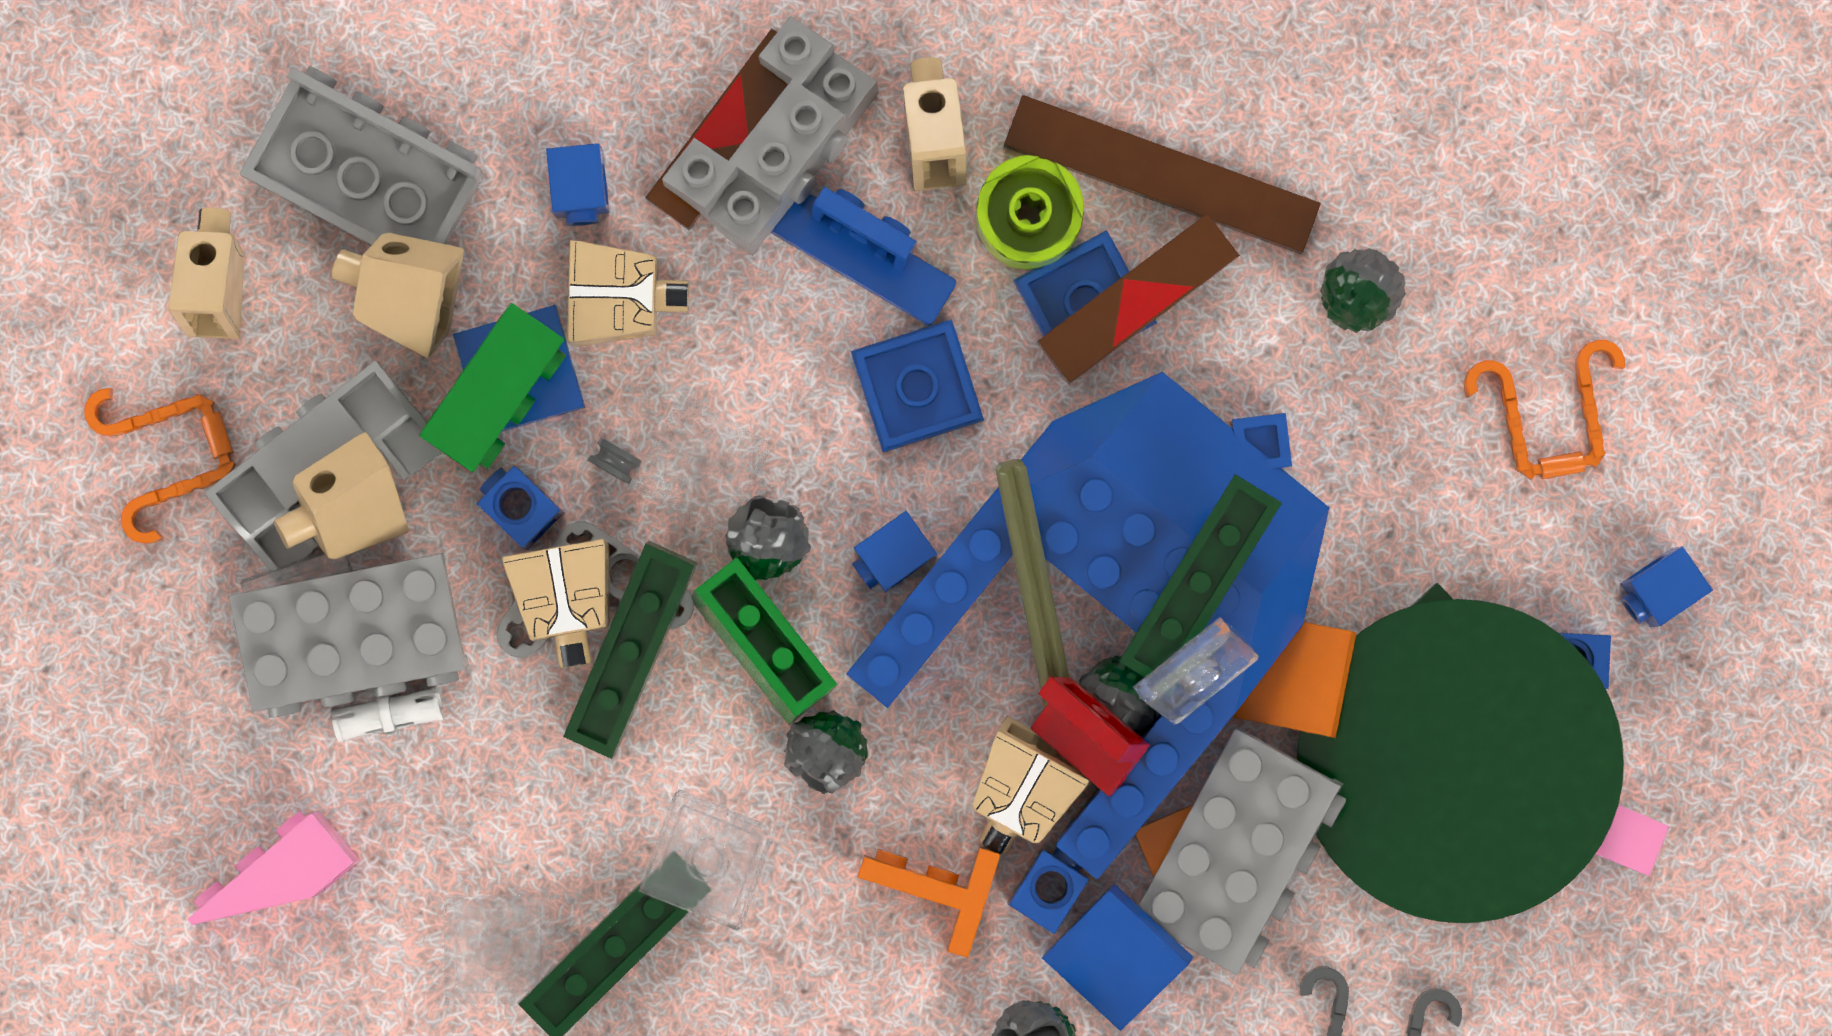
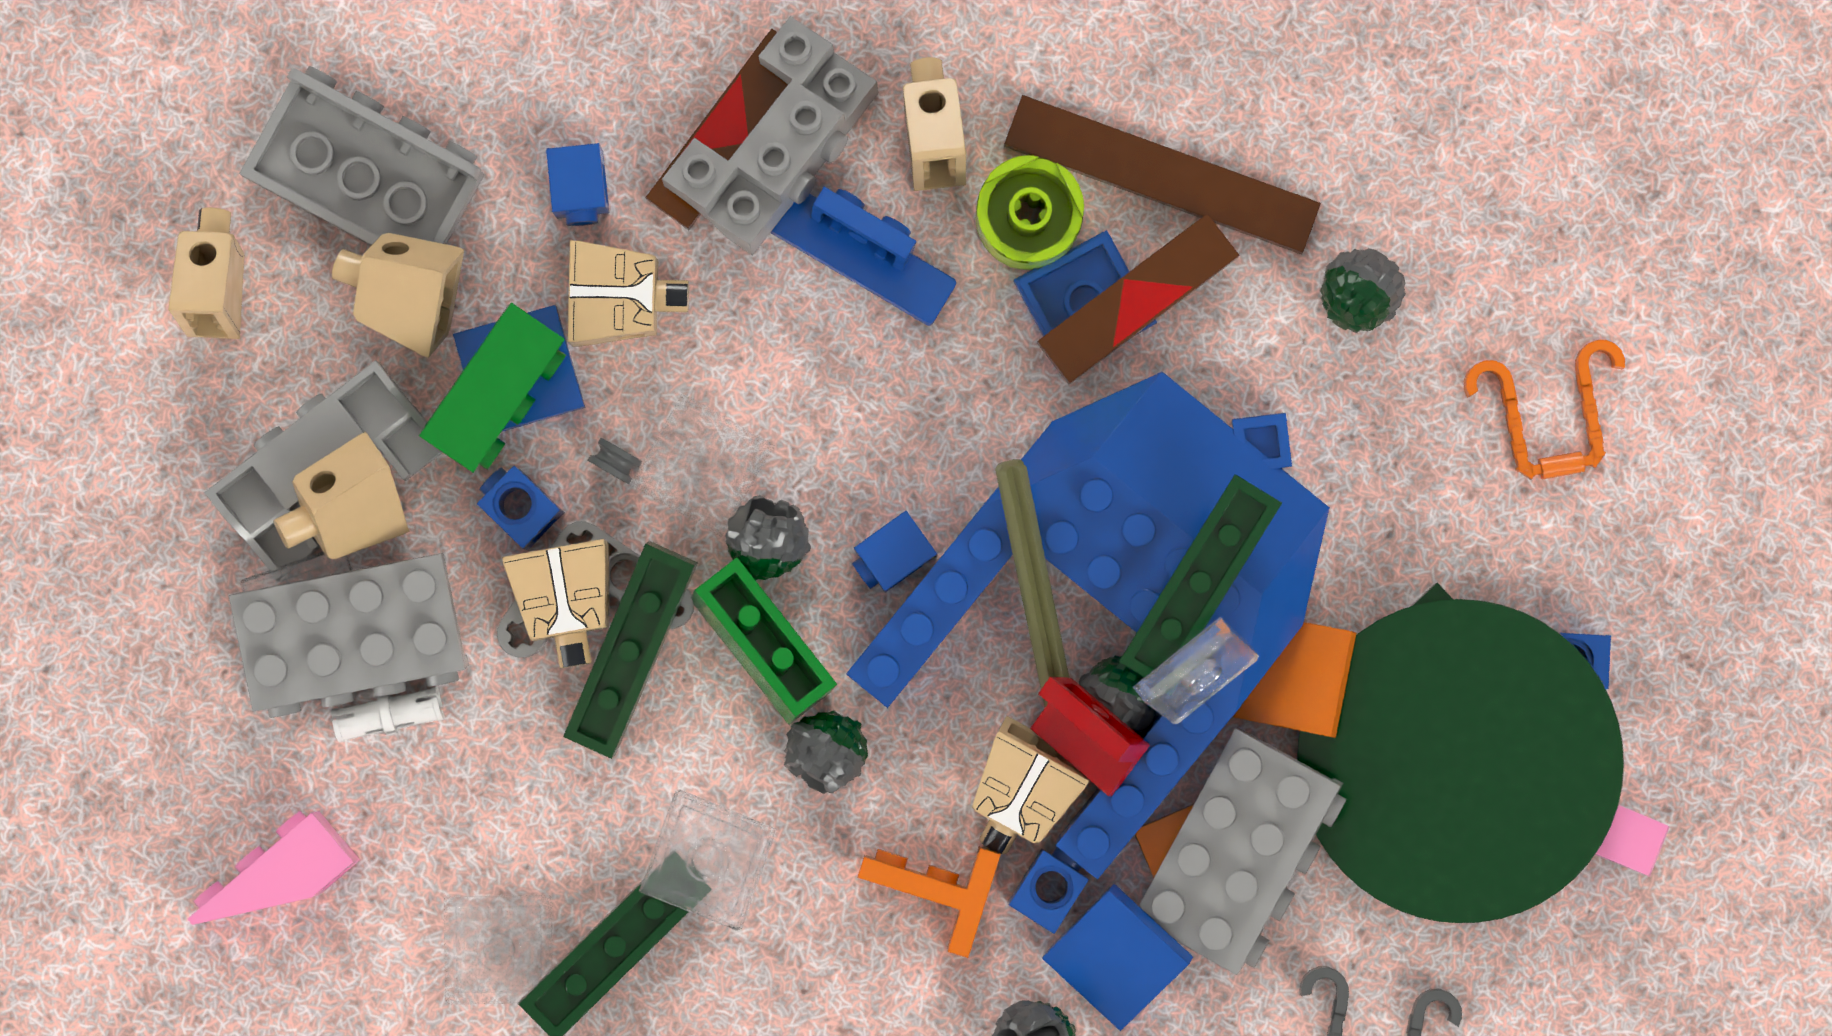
(215, 434): orange piece -> none
(917, 386): blue tile -> none
(1664, 588): blue brick -> none

